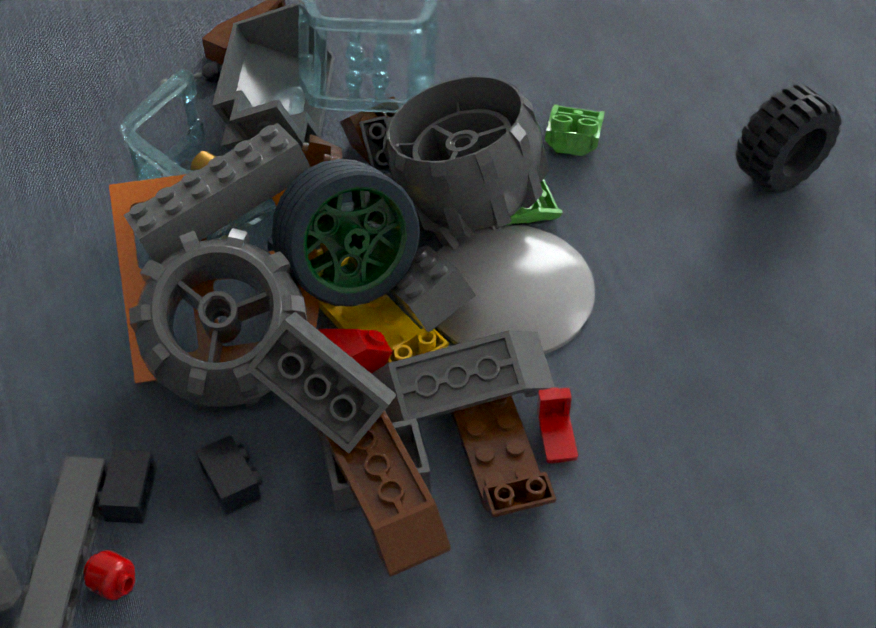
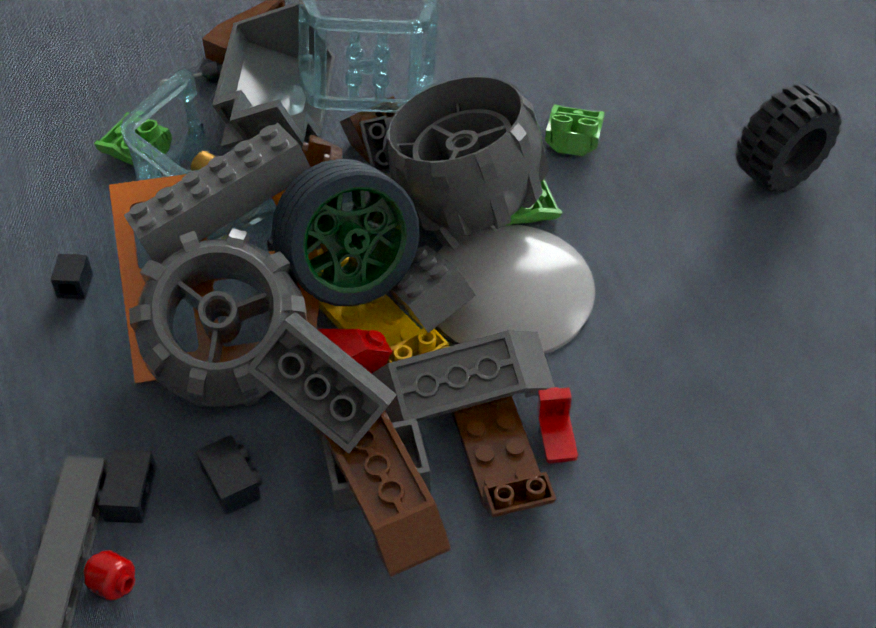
(71, 276): none -> black brick
(150, 131): none -> bright green slope

